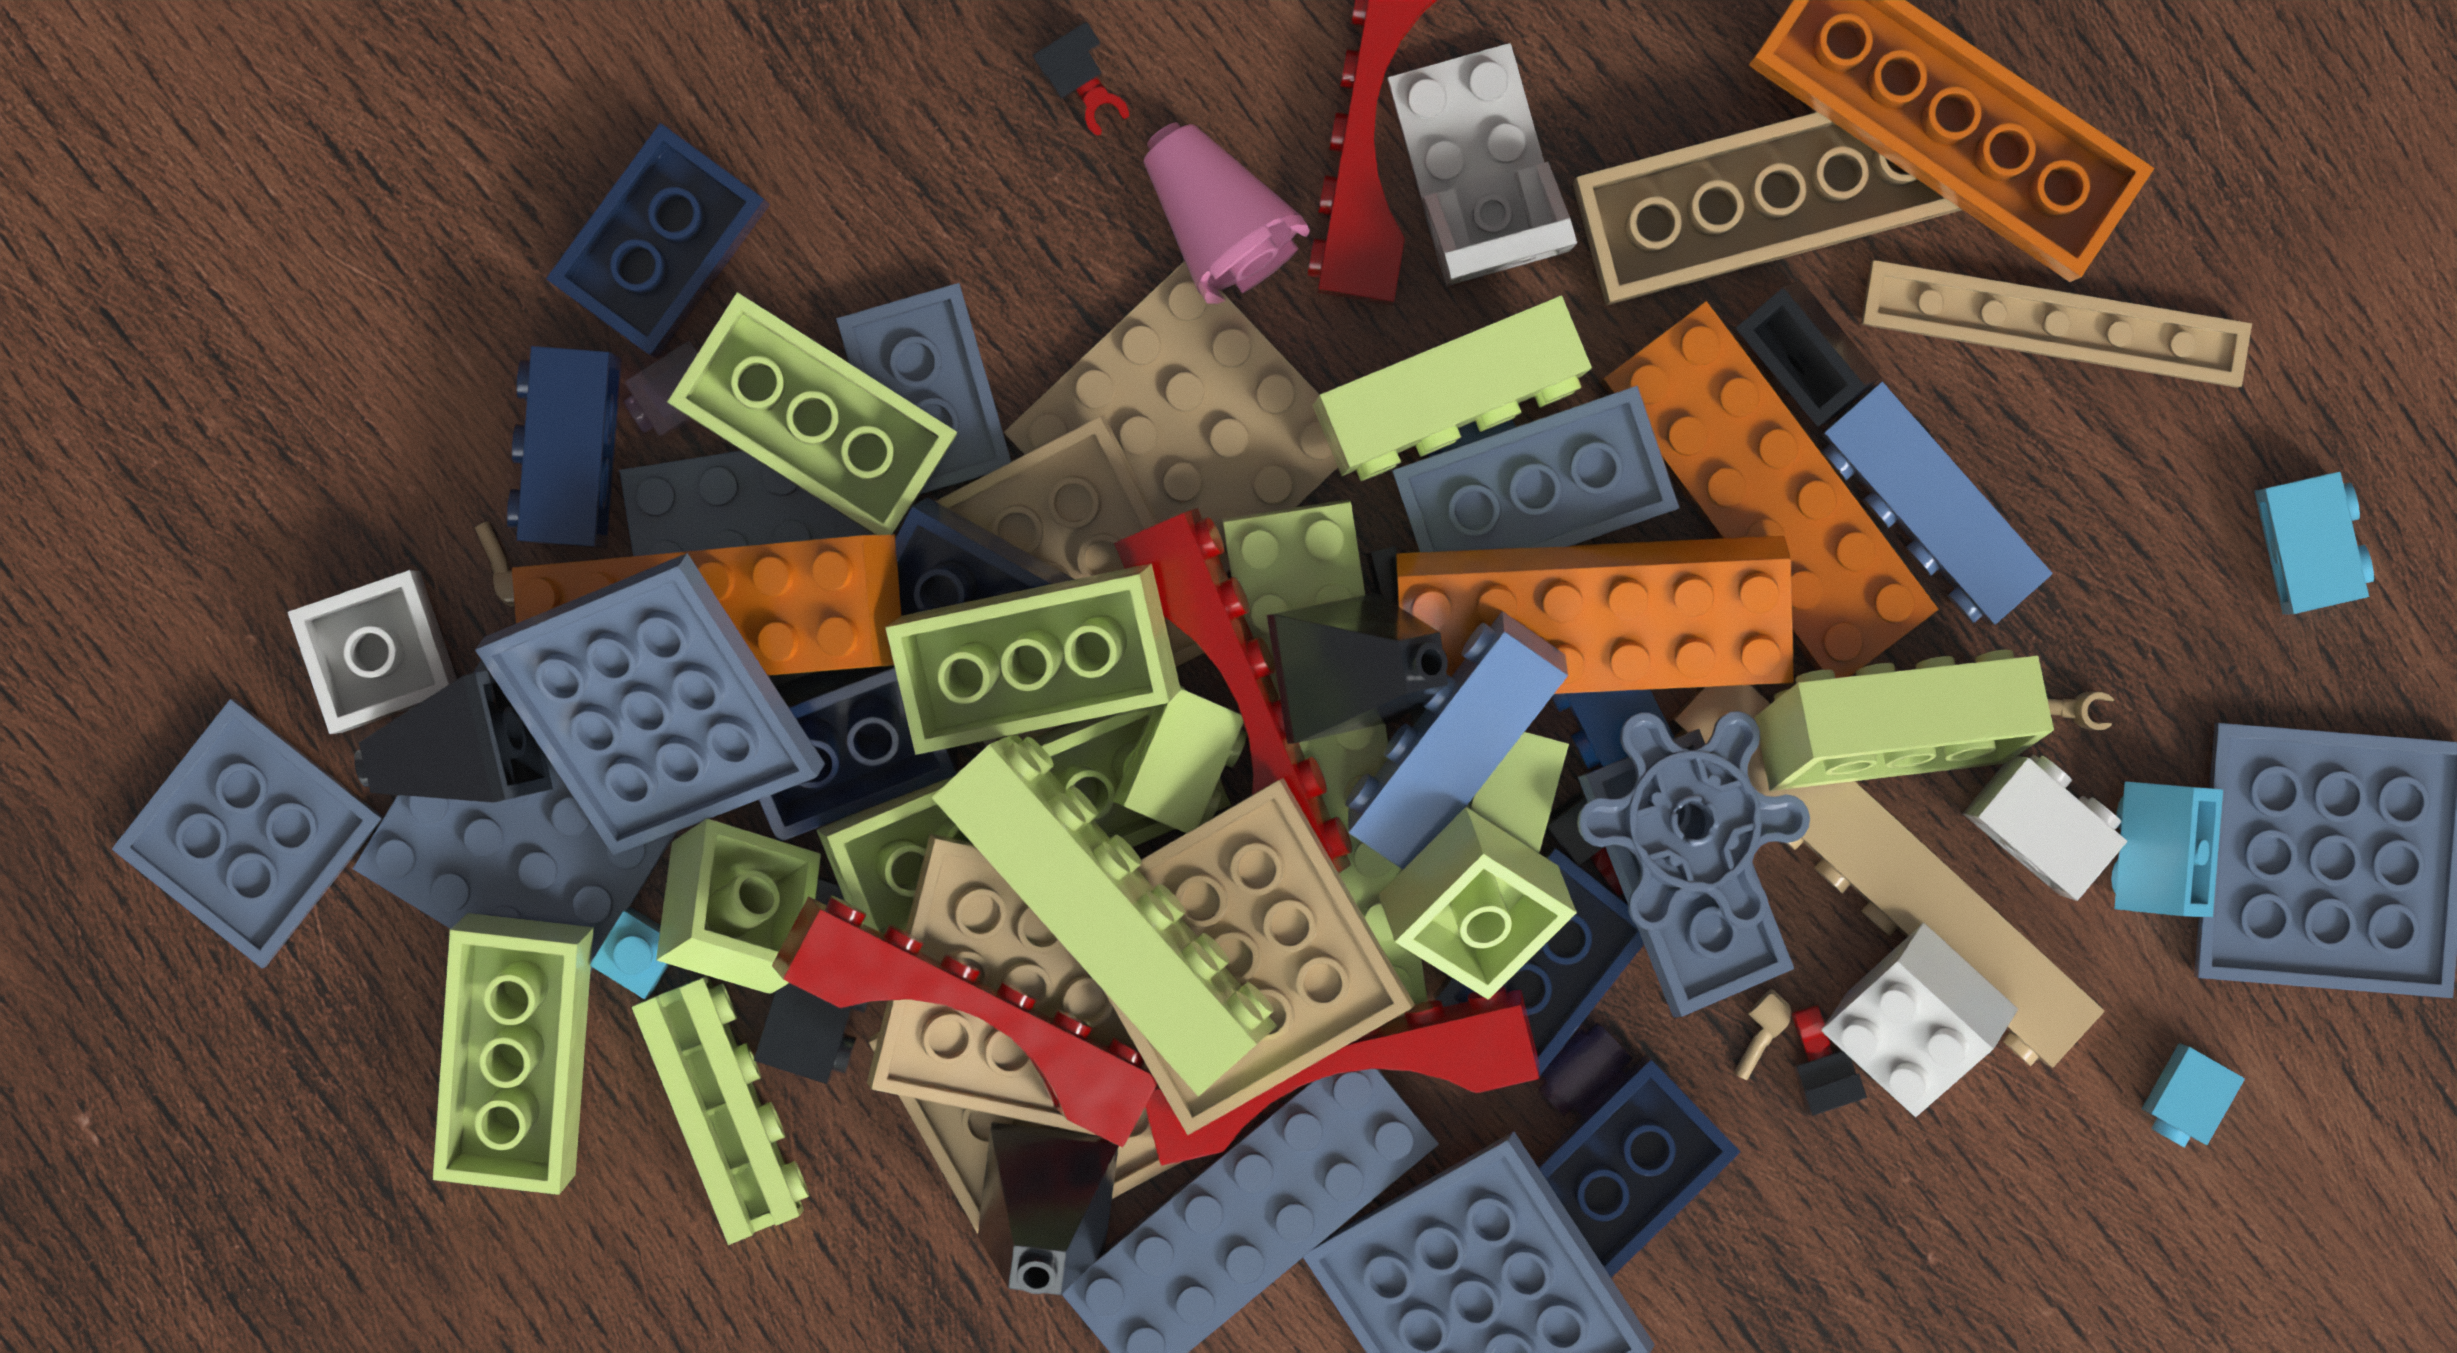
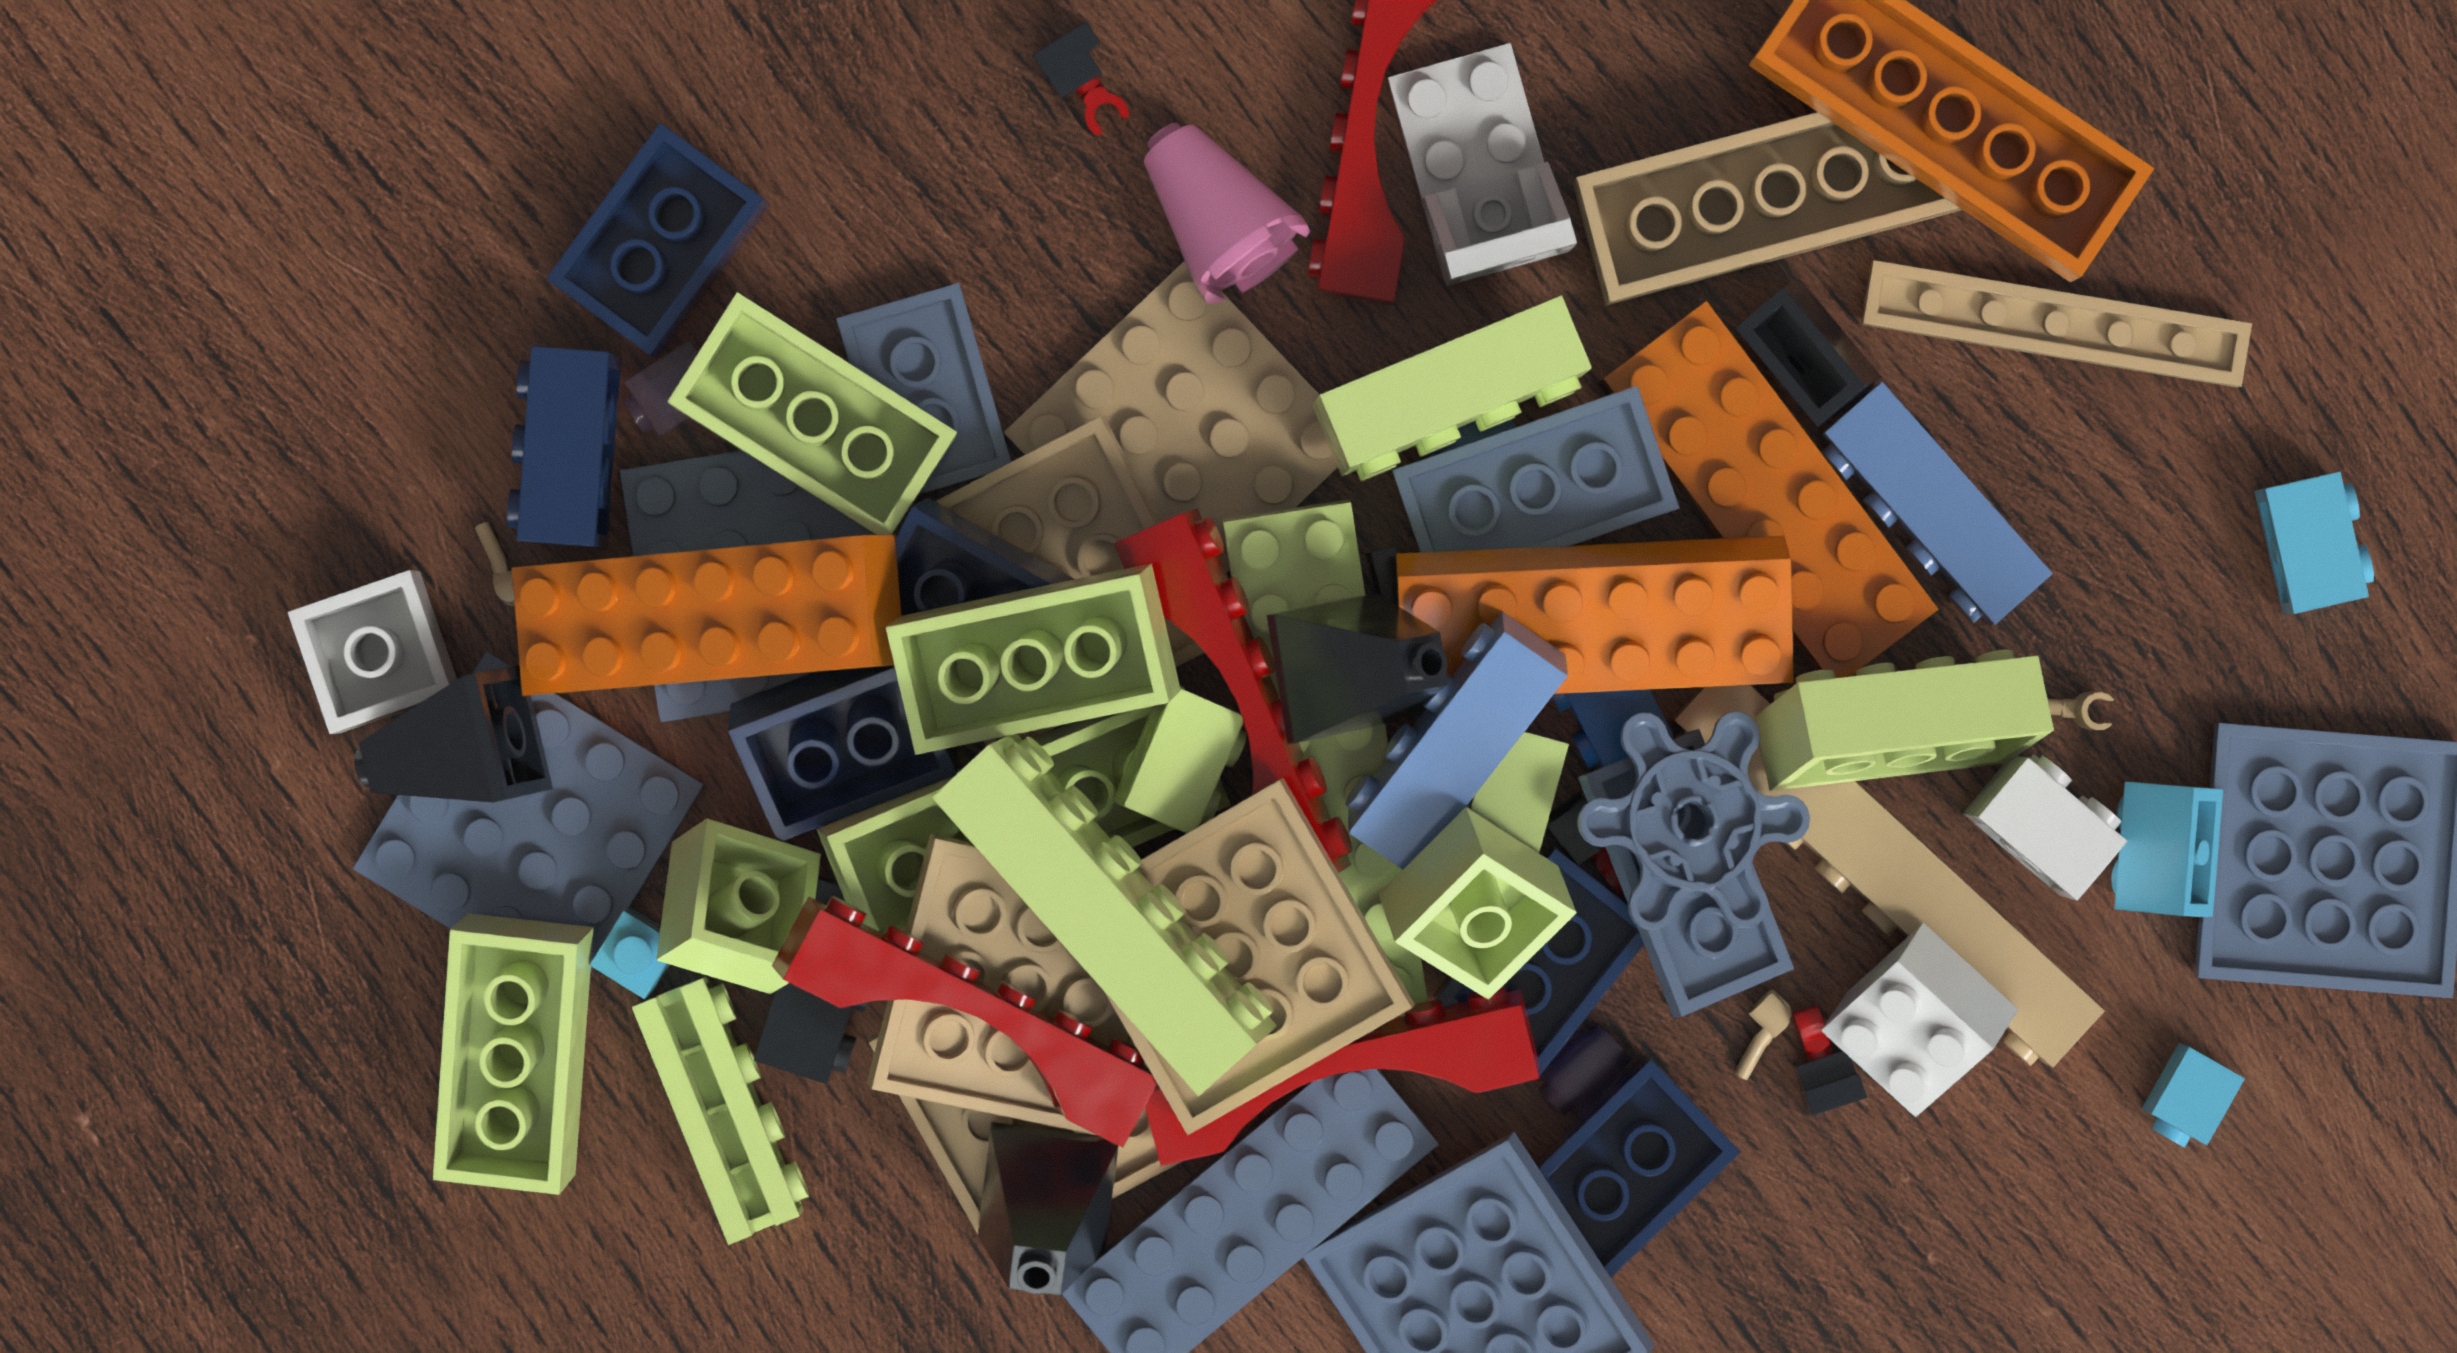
(247, 833): sand blue plate -> none
(650, 705): sand blue plate -> none

